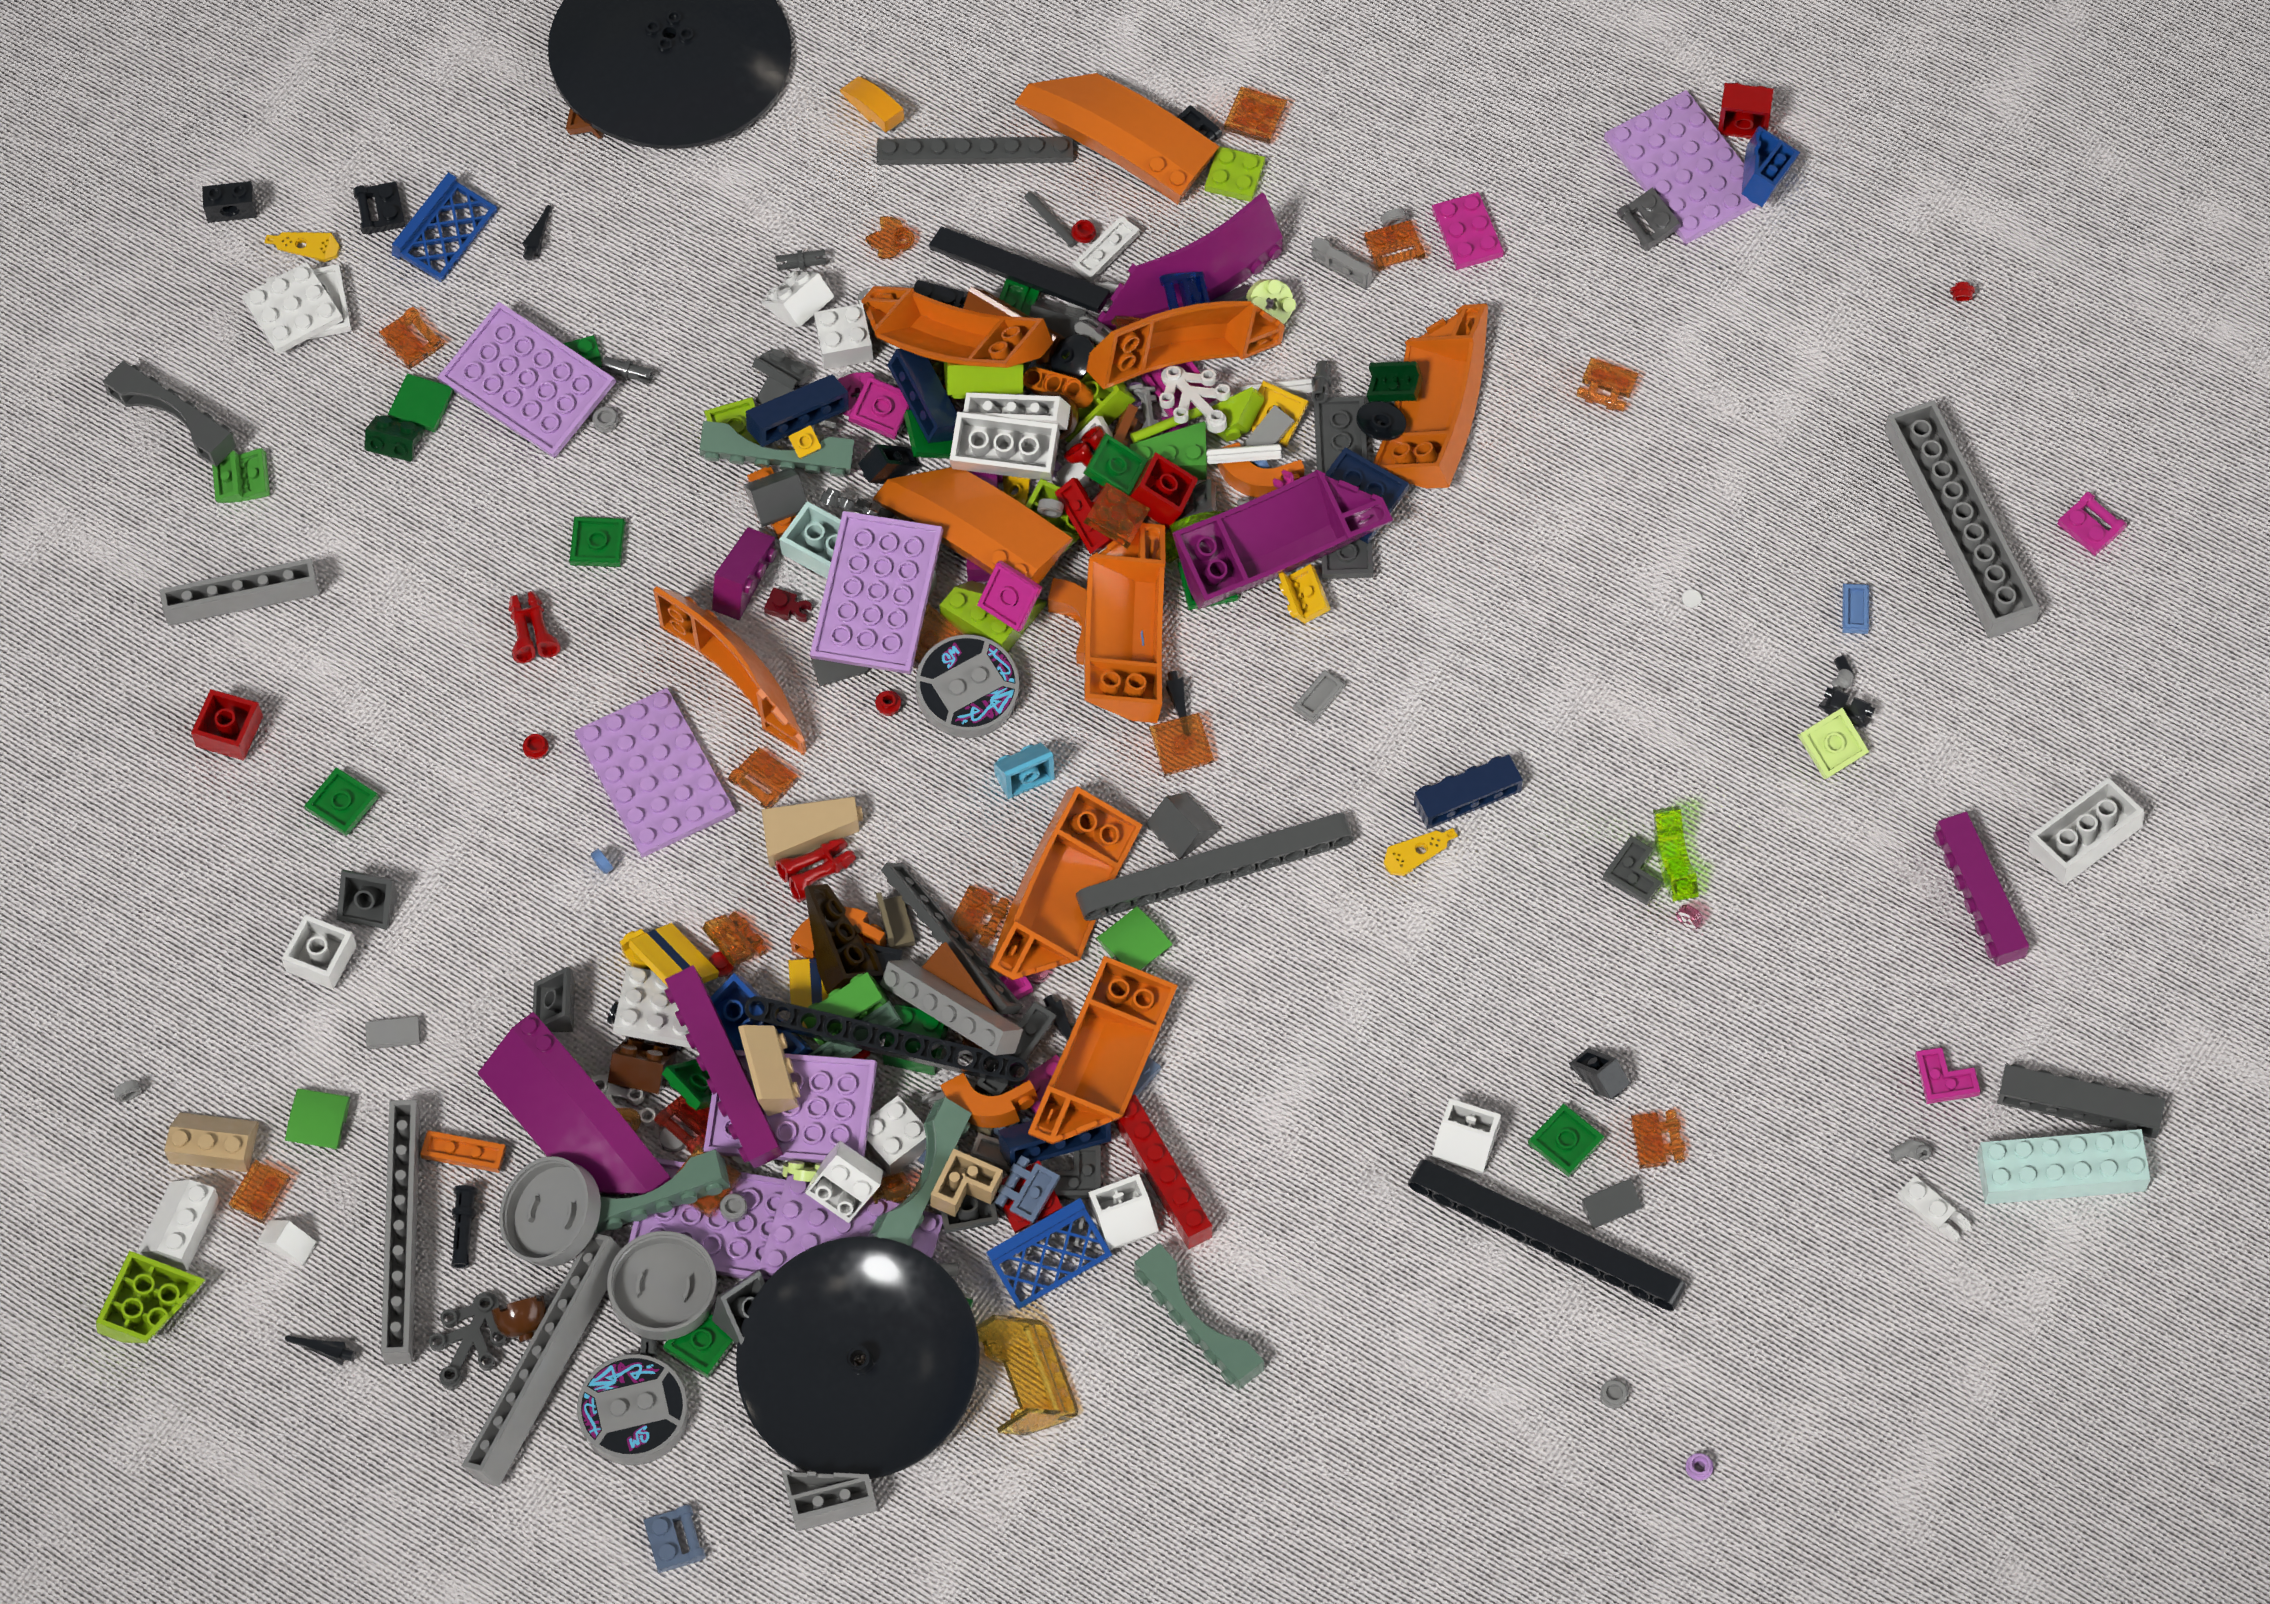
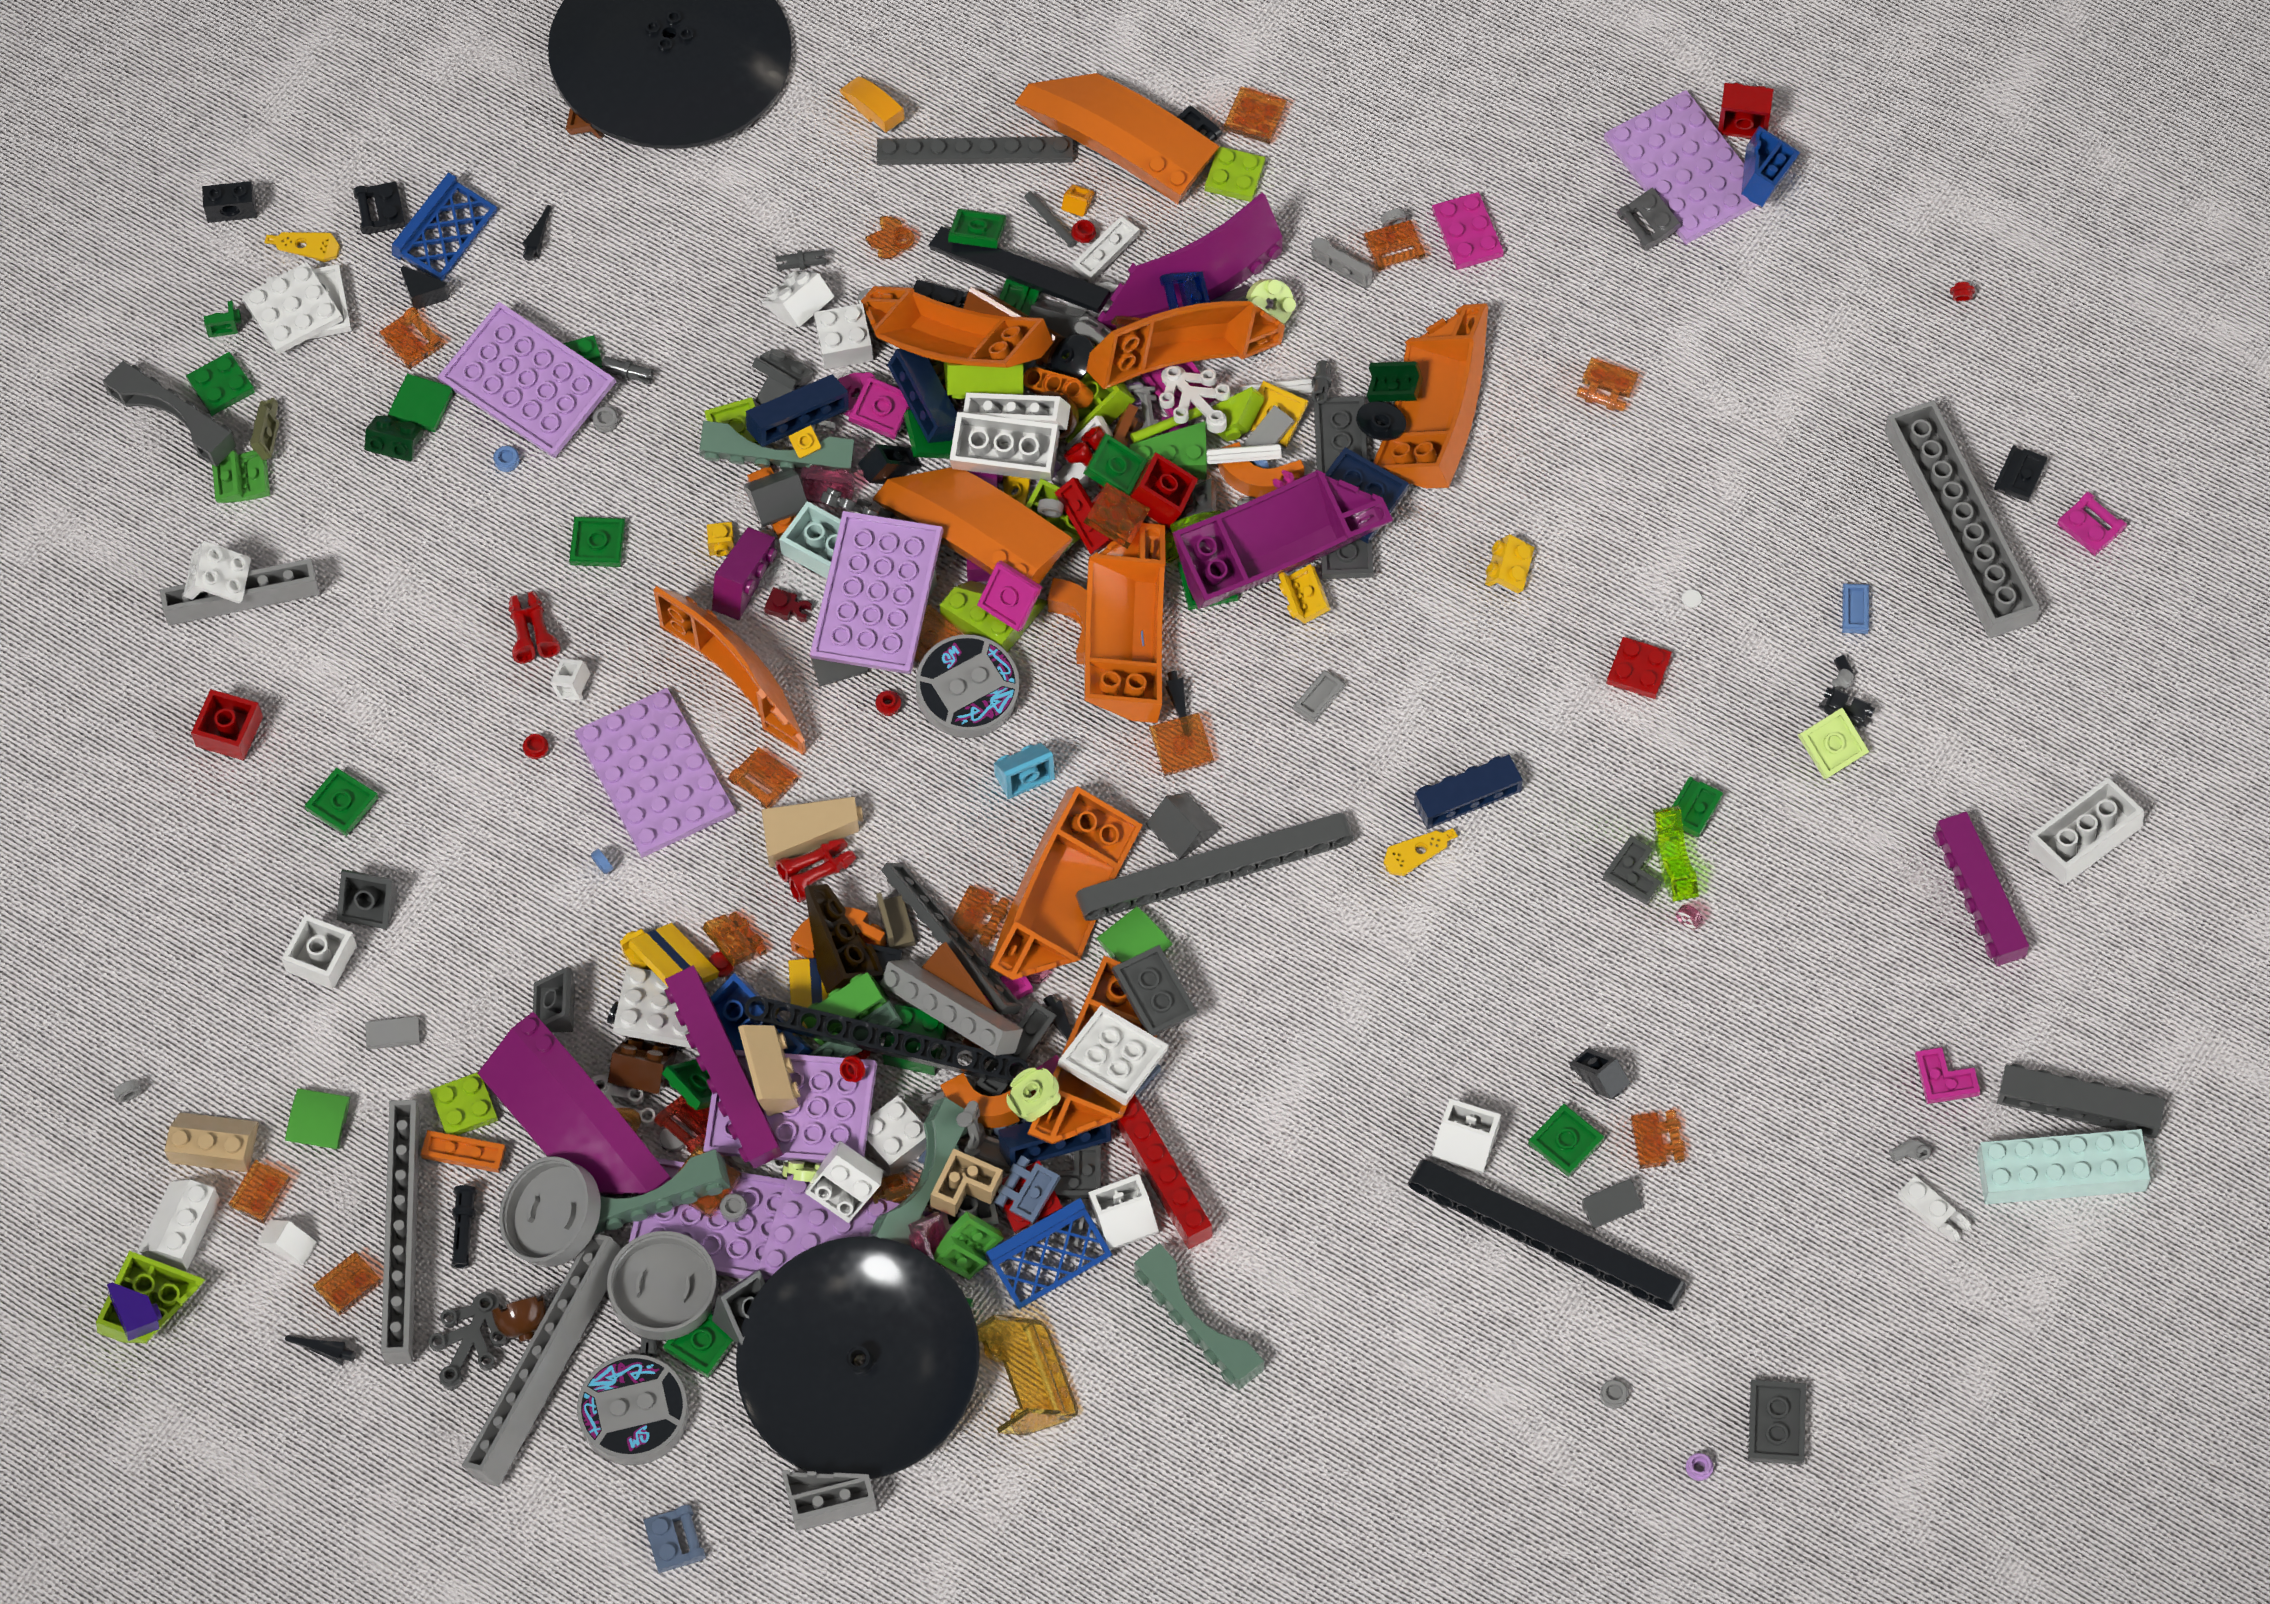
(134, 1311): none -> dark purple slope
(217, 572): none -> white bracket
(220, 383): none -> green plate
(223, 323): none -> green bracket
(265, 429): none -> olive hinge
(347, 1283): none -> clear orange plate
(424, 289): none -> black slope
(463, 1105): none -> lime plate
(506, 458): none -> medium blue tile
(570, 679): none -> white brick
(720, 538): none -> yellow bracket
(818, 479): none -> clear pink bracket
(852, 1069): none -> red plate
(927, 1234): none -> clear pink bracket
(966, 1245): none -> bright green slope
(968, 1119): none -> light grey piece
(977, 228): none -> green tile
(1039, 1104): none -> yellowish green plate
(1077, 200): none -> light orange slope
(1113, 1055): none -> white plate
(1154, 991): none -> dark grey plate
(1509, 563): none -> yellow bracket
(1639, 667): none -> red plate
(1697, 805): none -> green plate
(1777, 1422): none -> dark grey plate
(2020, 473): none -> black plate

